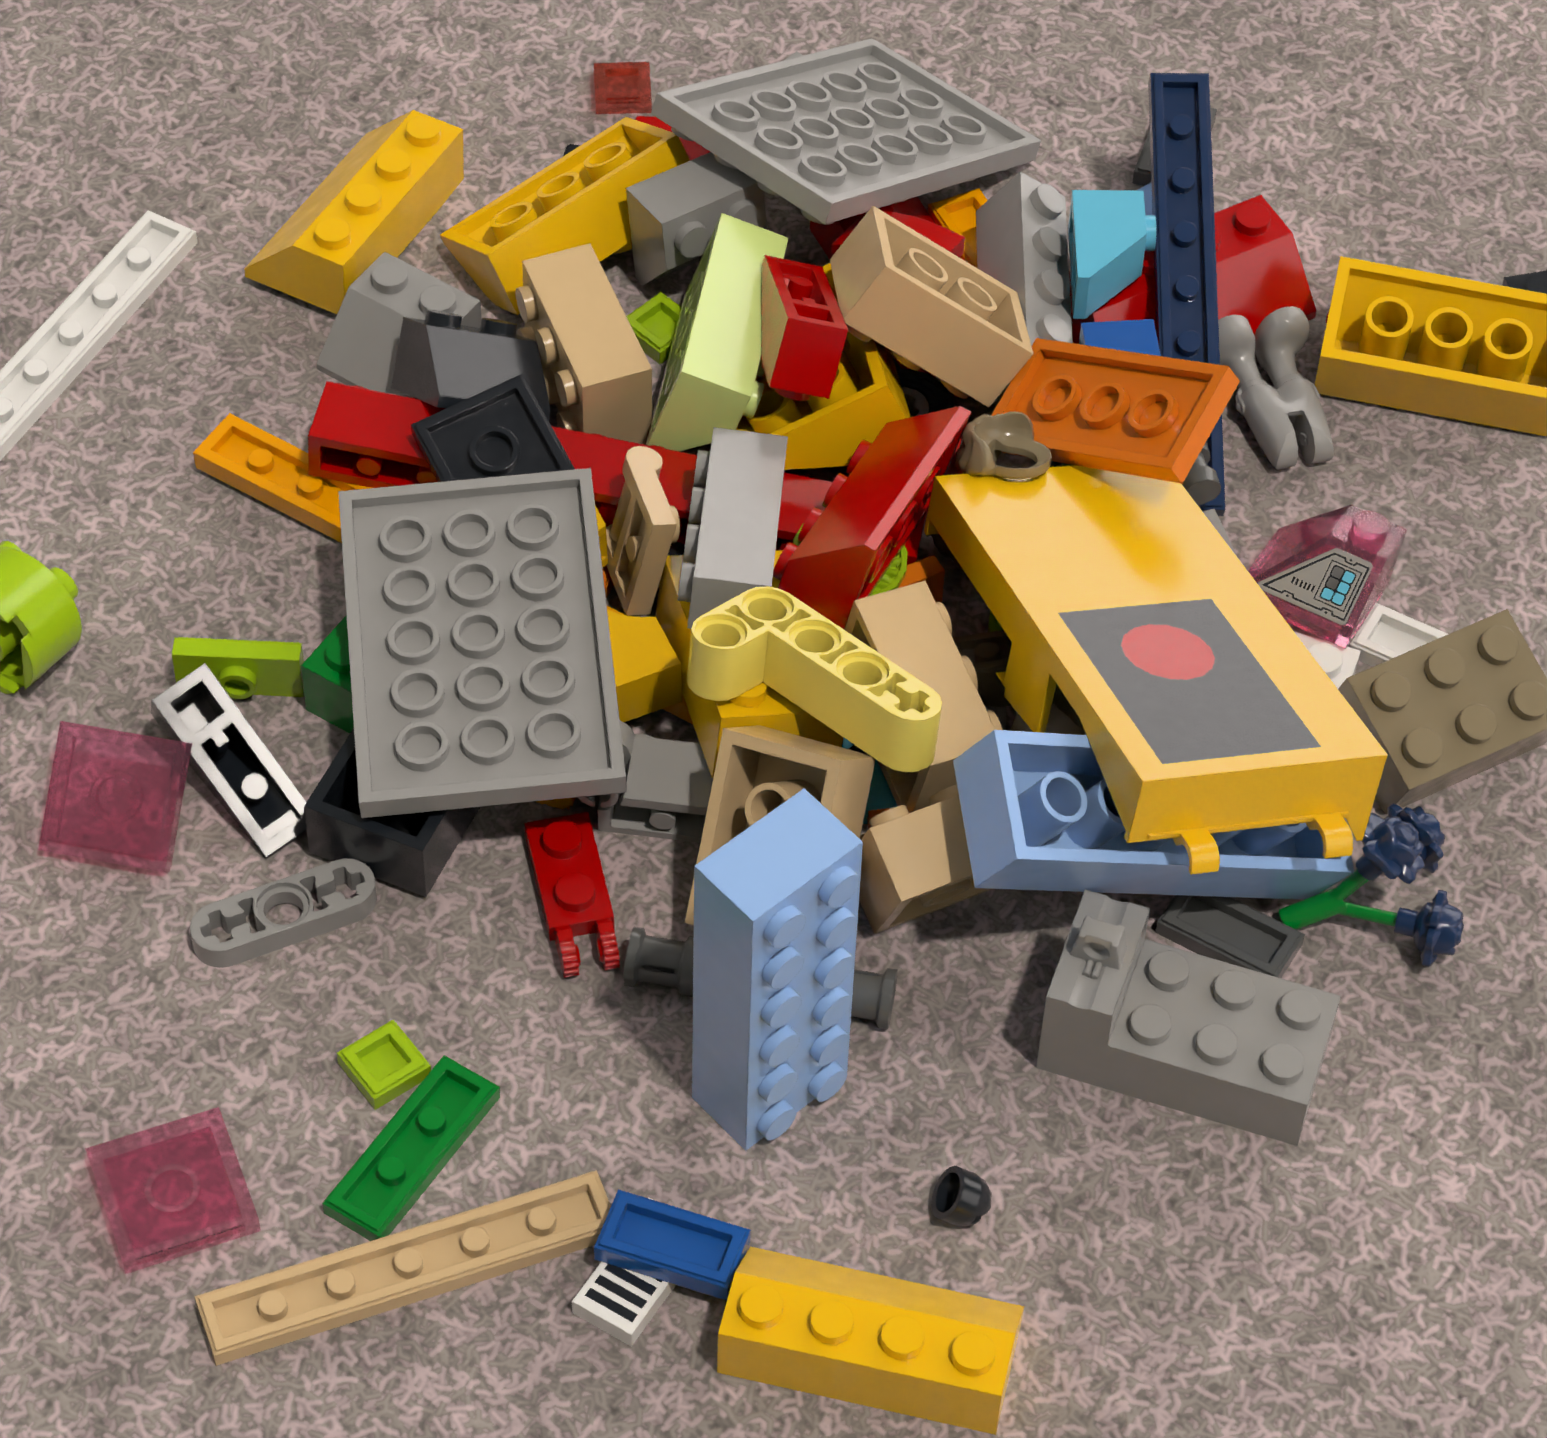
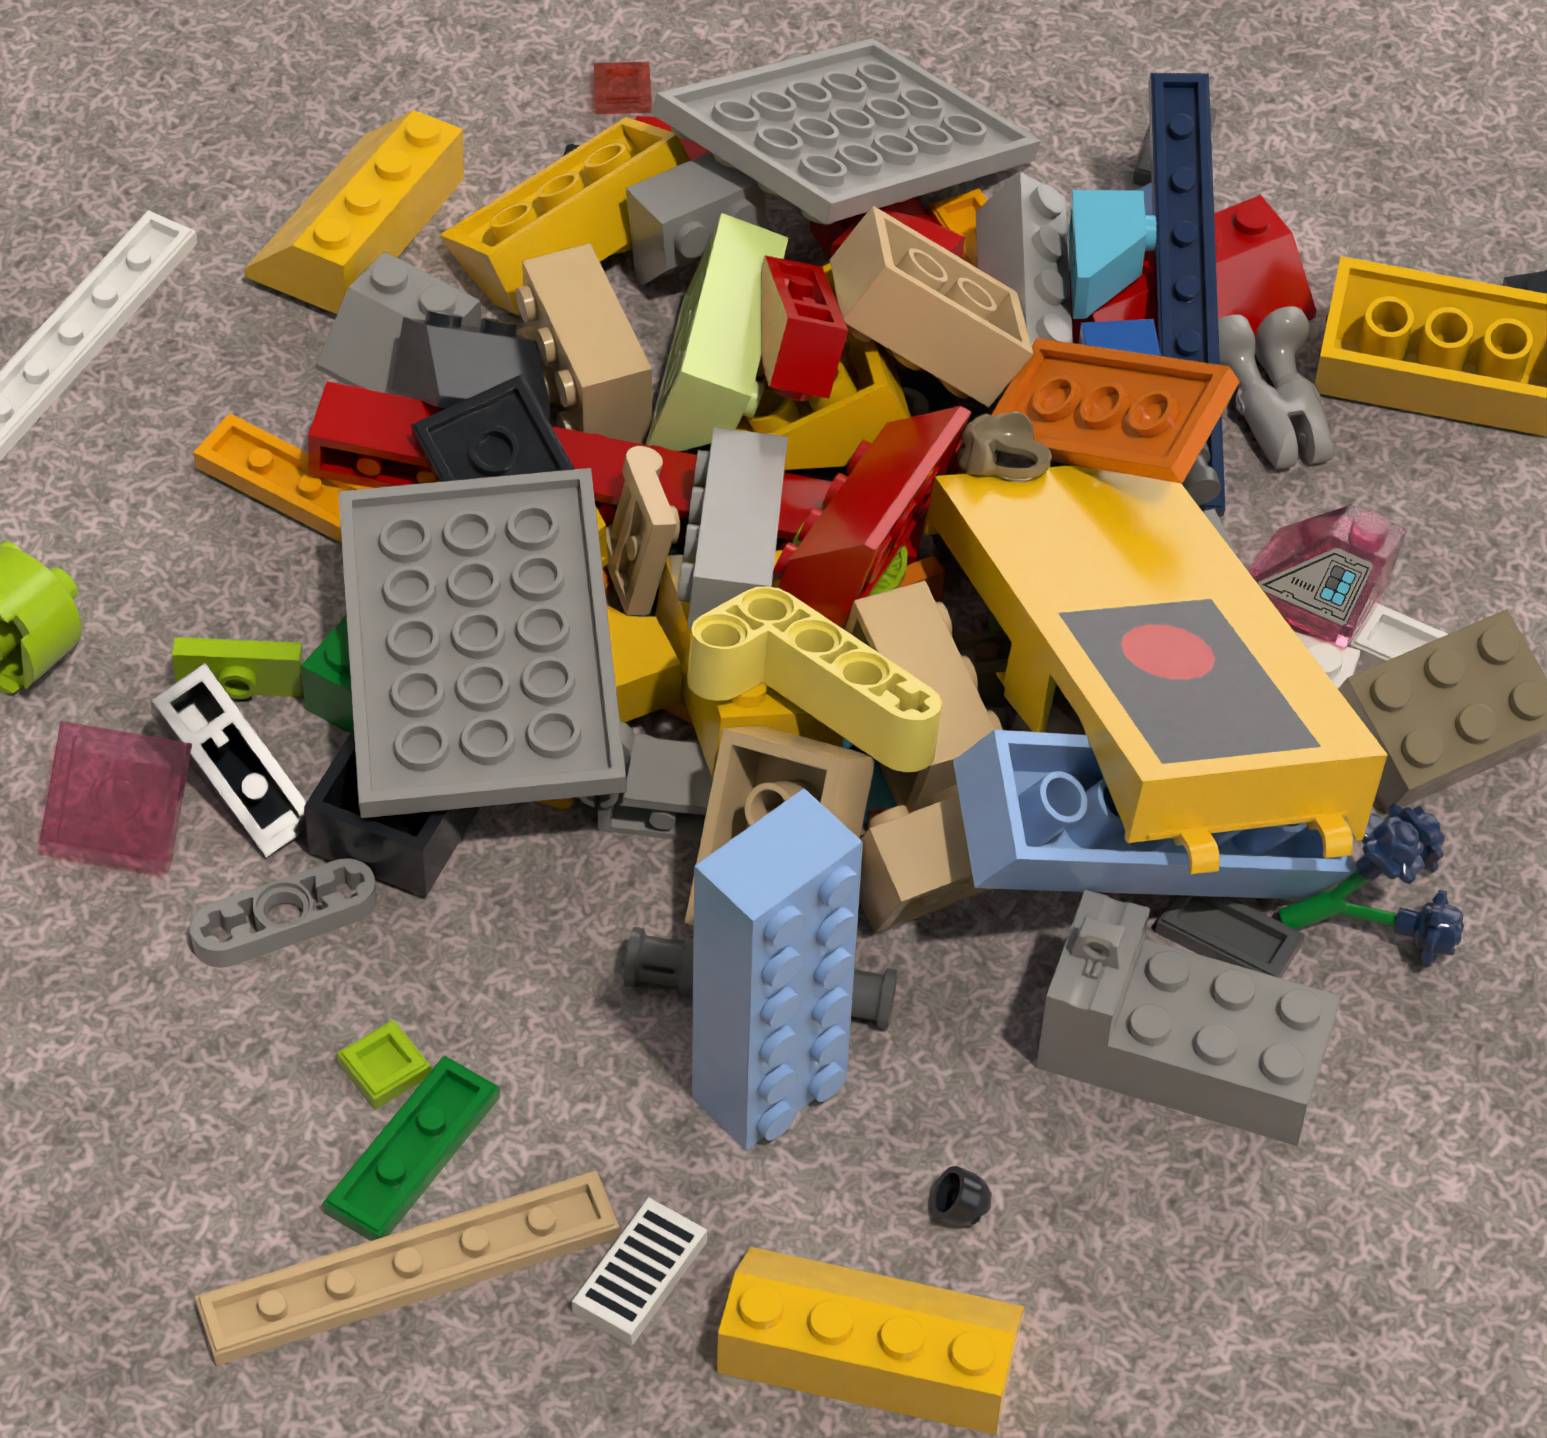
(172, 1190): clear pink tile -> none
(572, 888): red hinge -> none
(655, 326): lime tile -> none
(671, 1244): blue tile -> none

